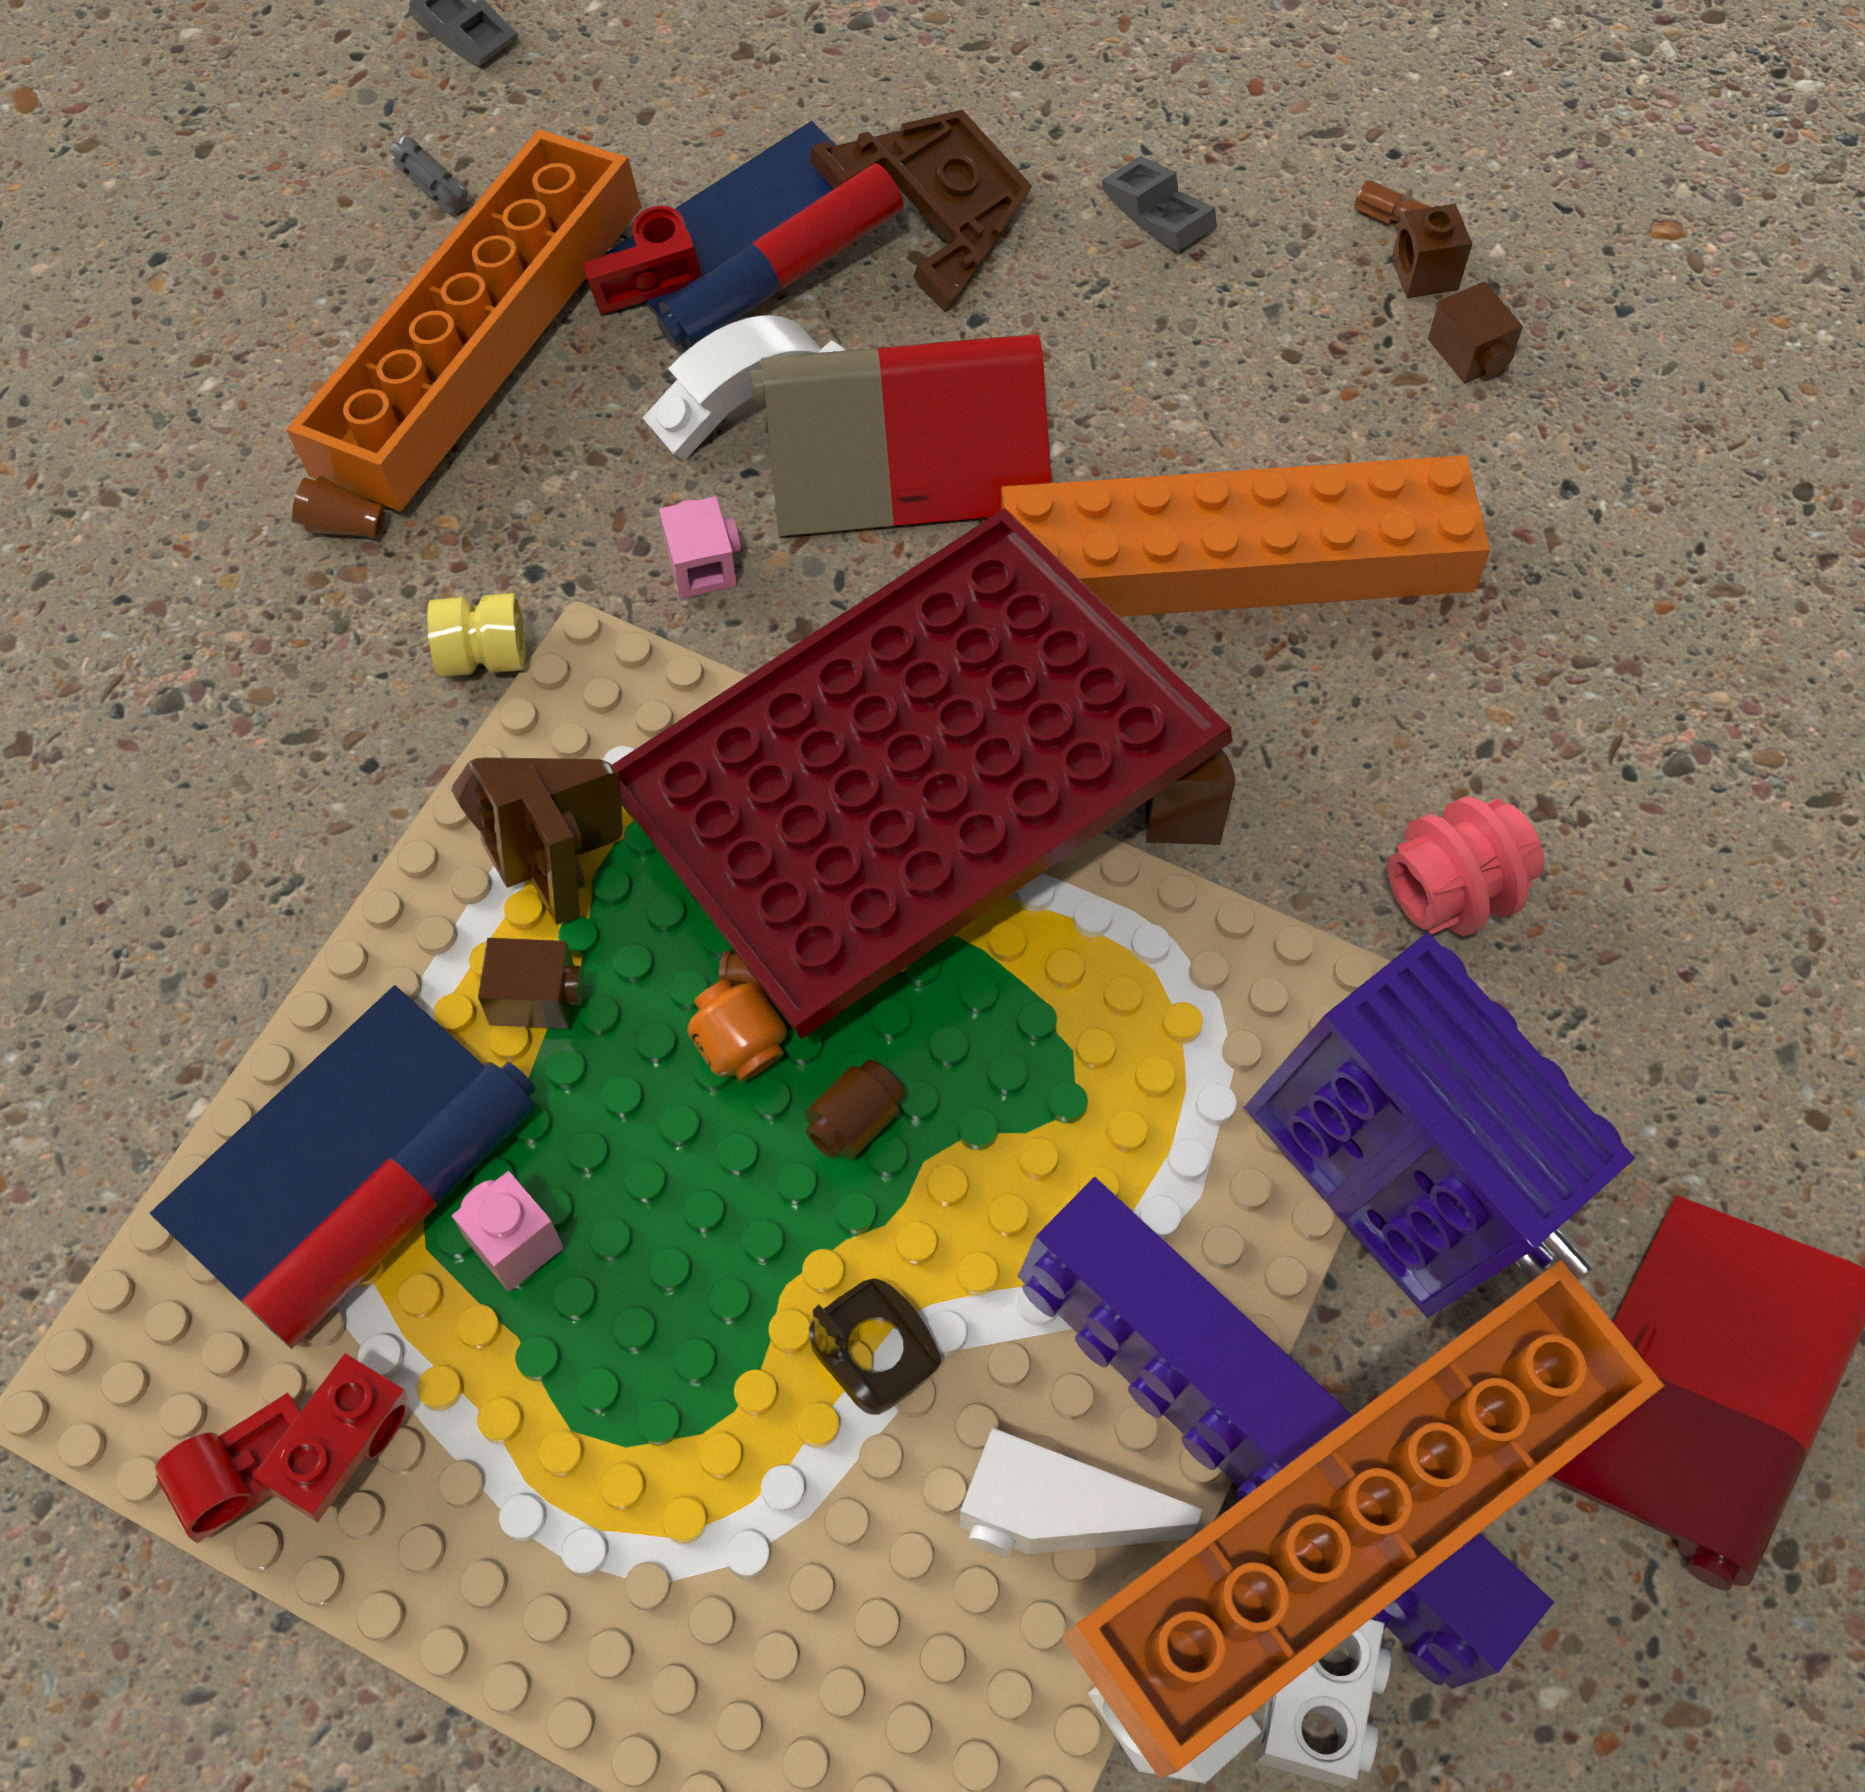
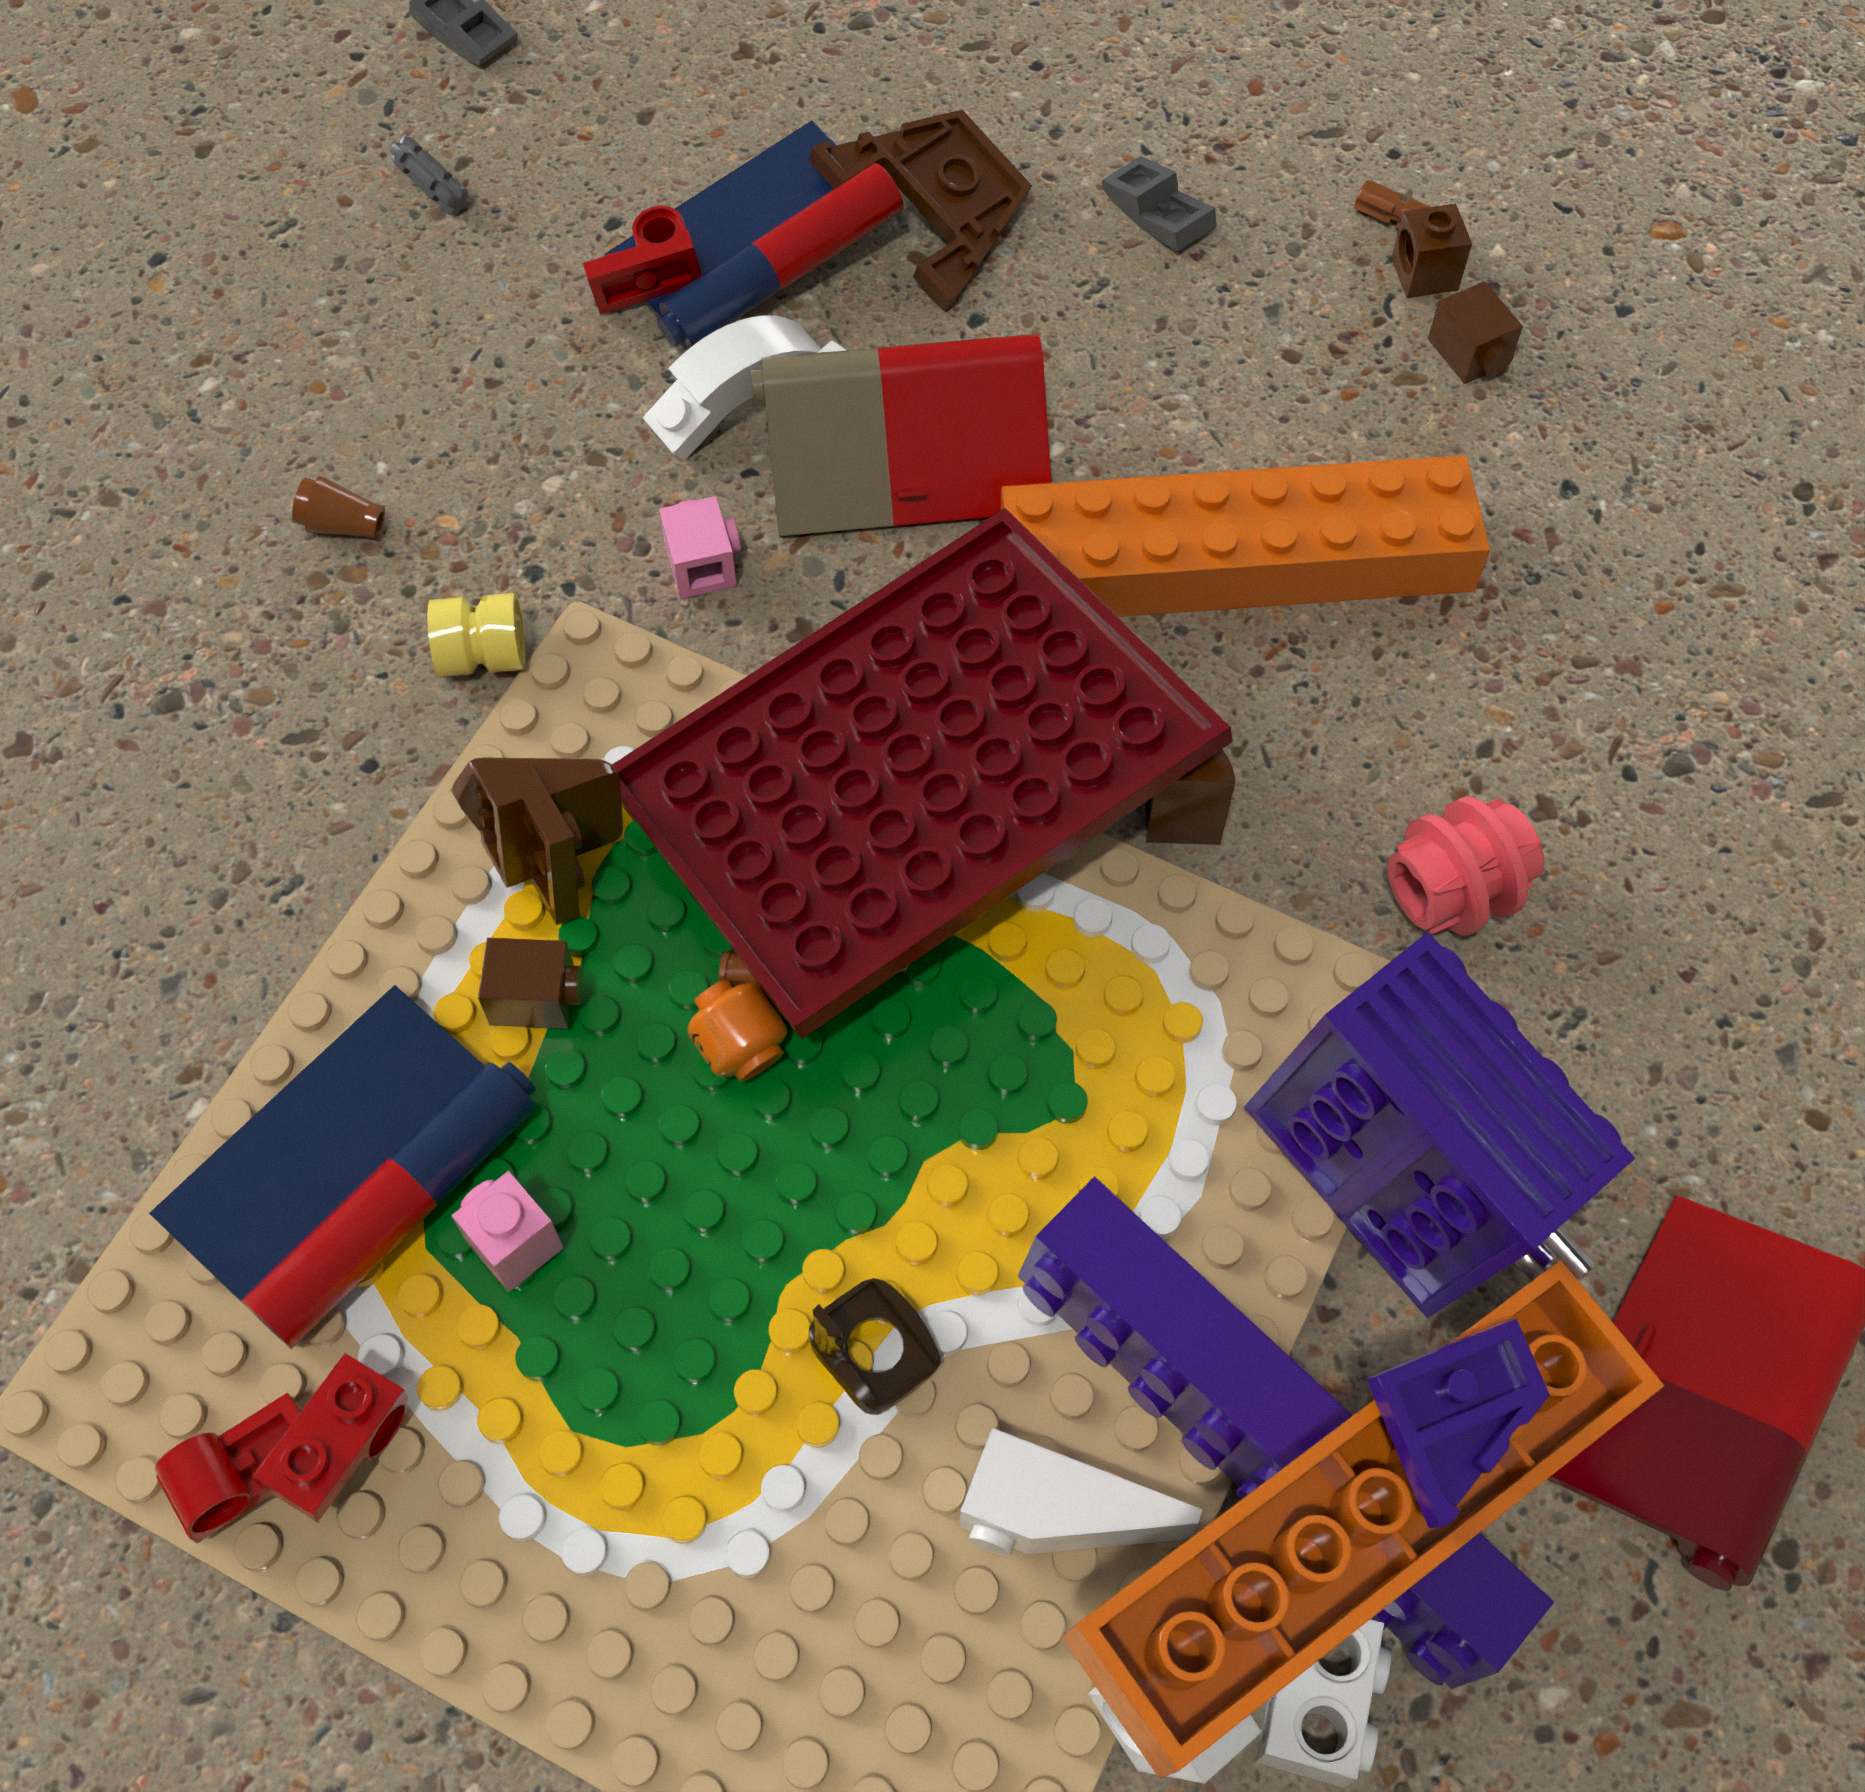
(465, 320): orange brick -> none
(853, 1110): reddish brown brick -> none
(1457, 1412): none -> dark purple wing

